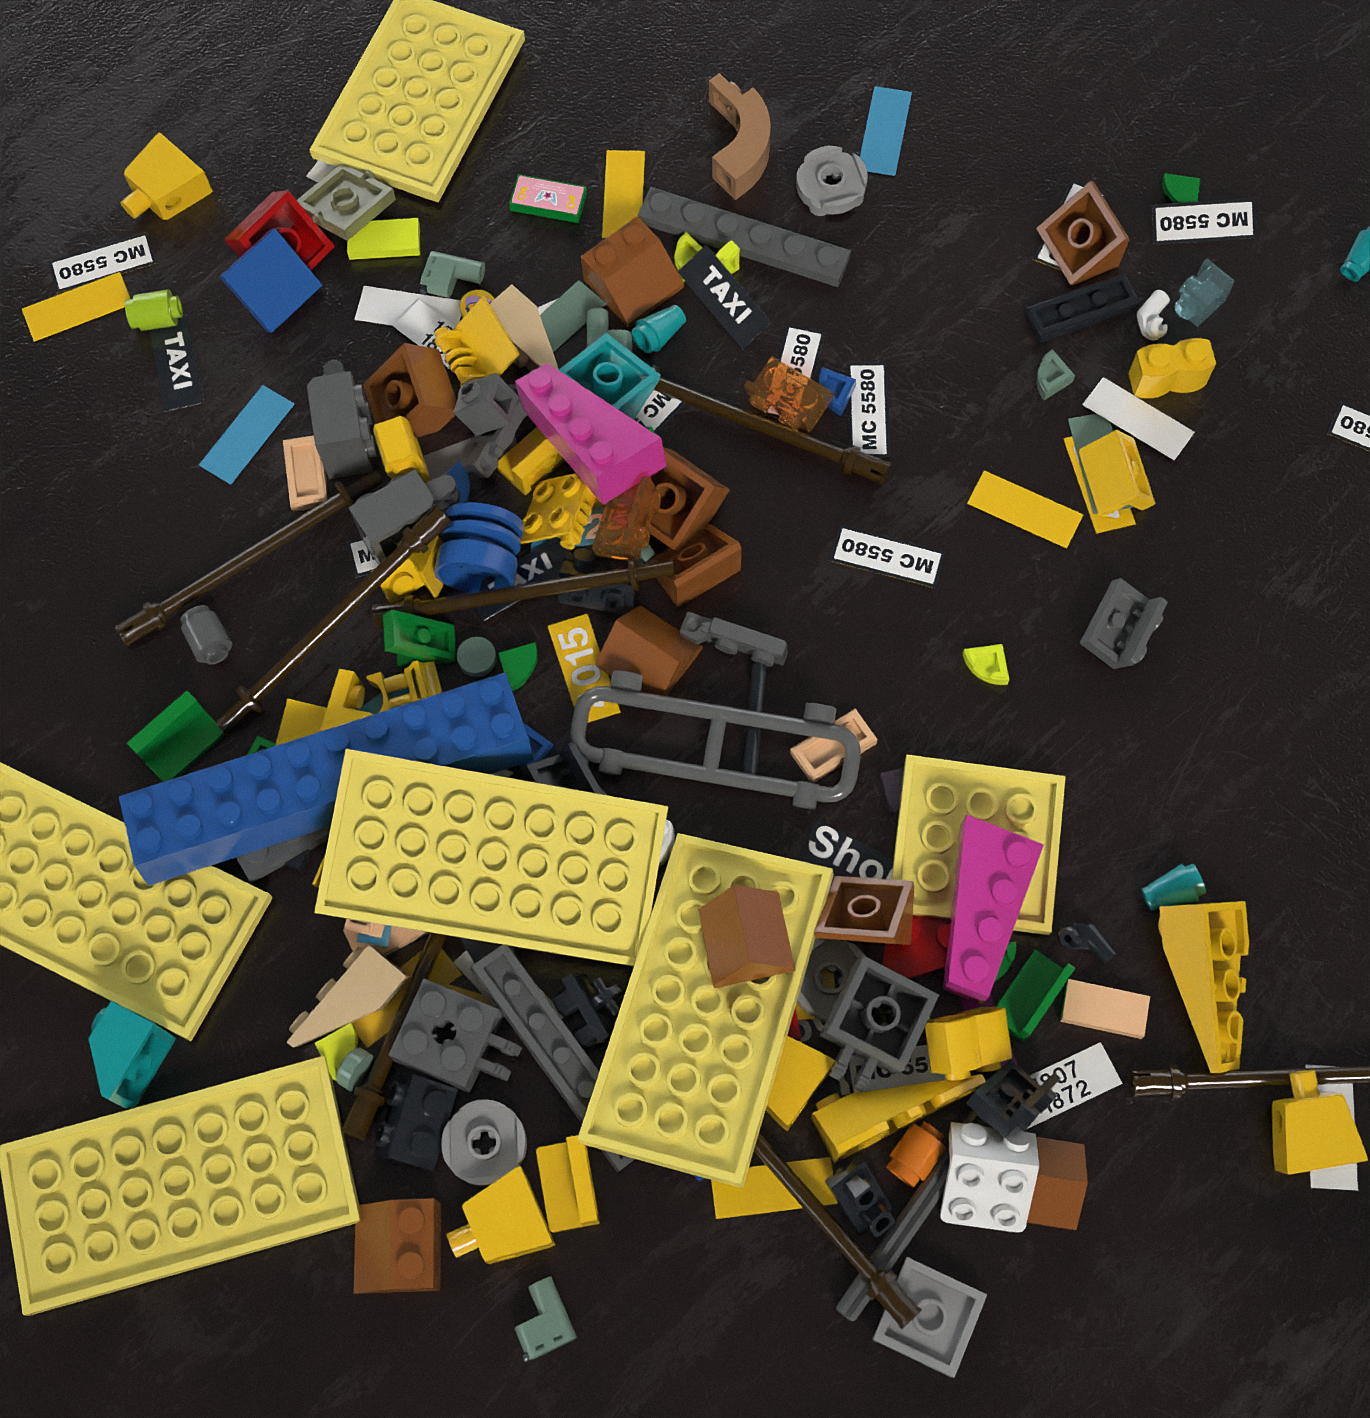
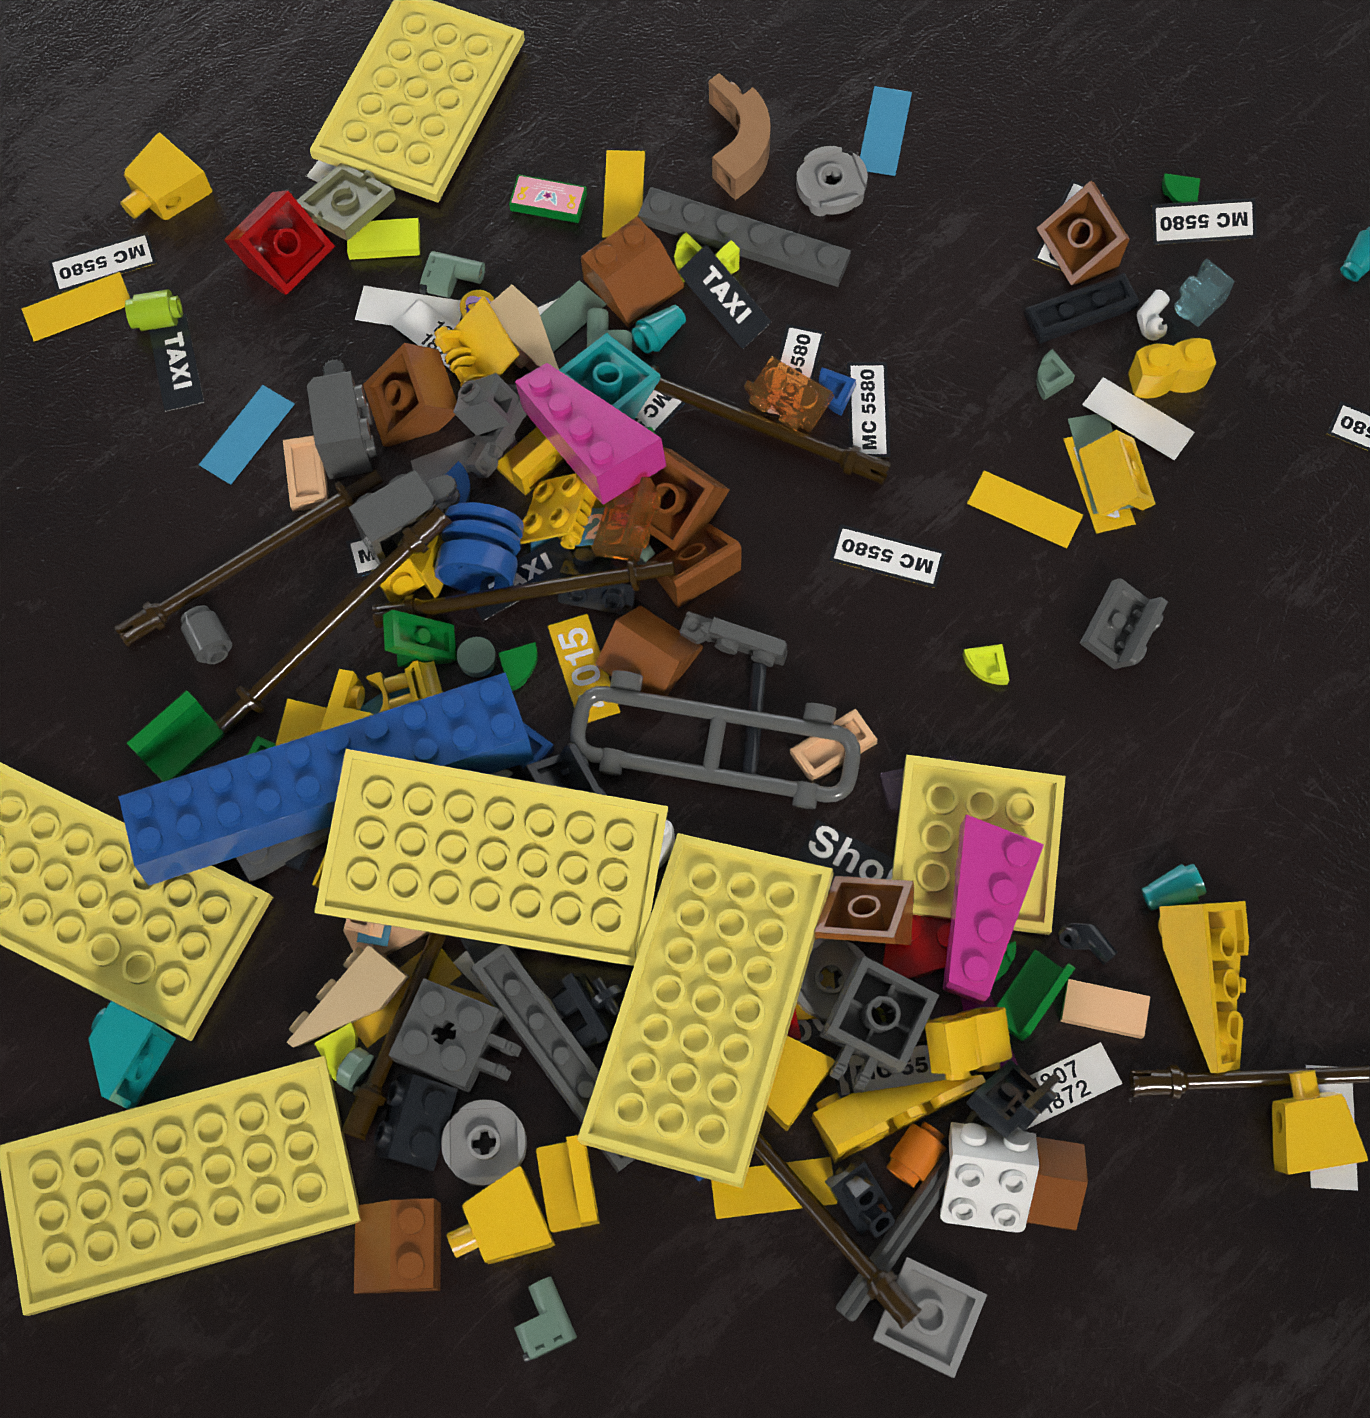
(271, 280): blue tile -> none
(400, 448): yellow brick -> none
(745, 936): dark orange slope -> none

